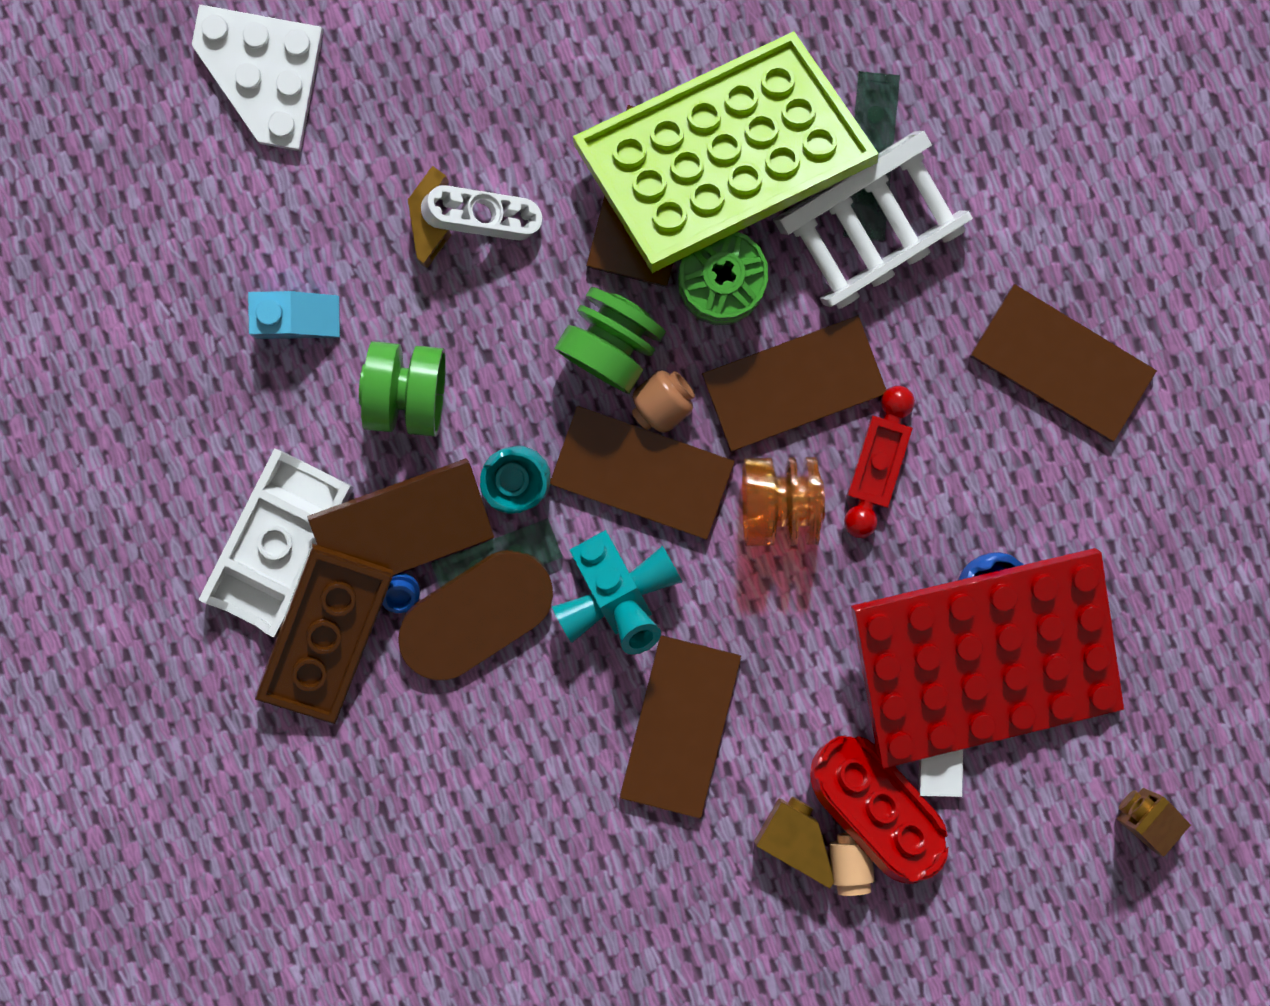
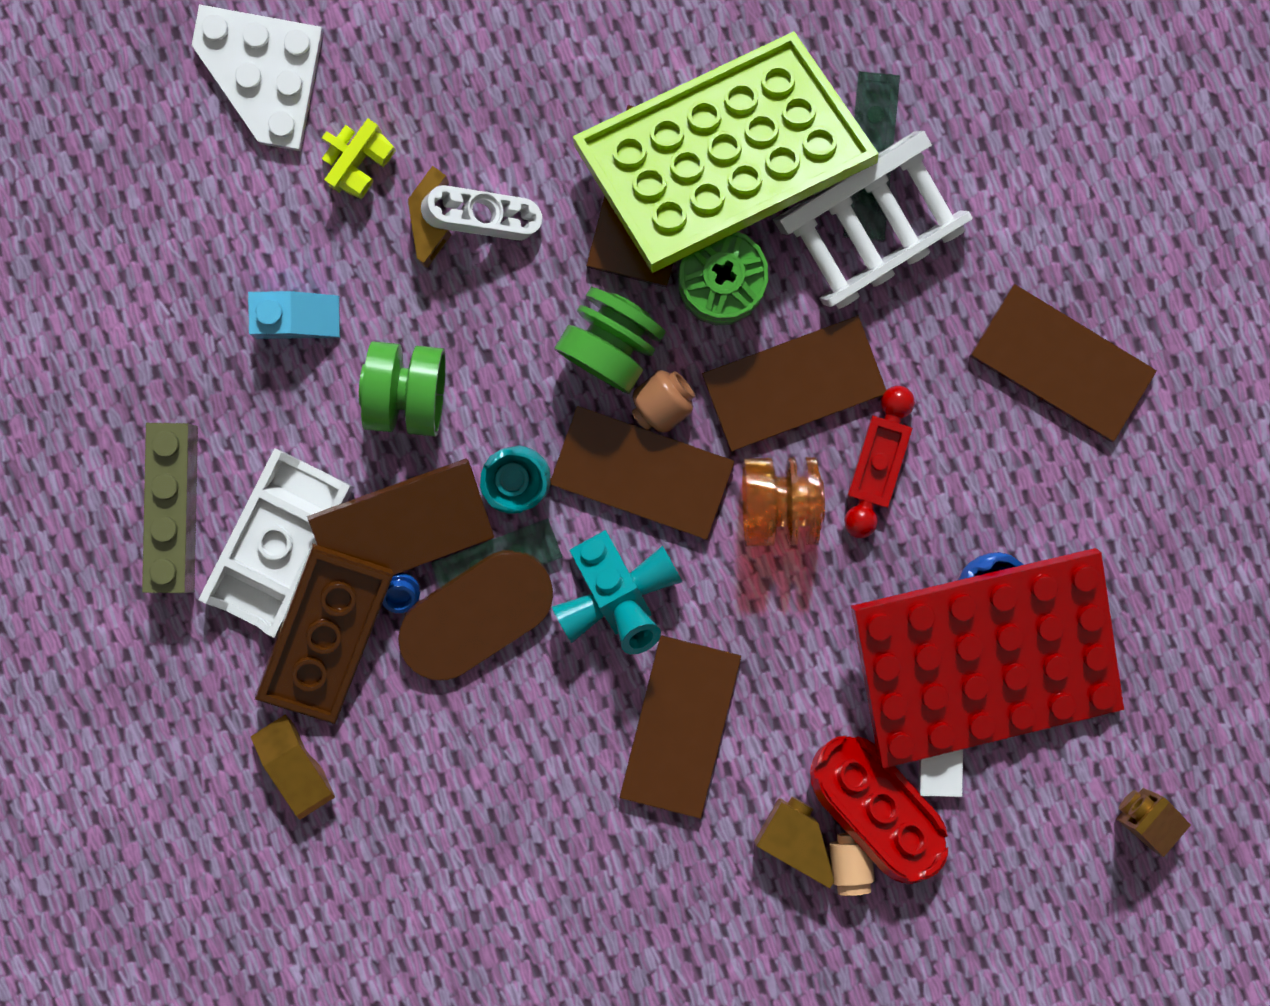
(170, 508): none -> olive brick
(292, 767): none -> pearl gold slope
(365, 143): none -> neon yellow hips

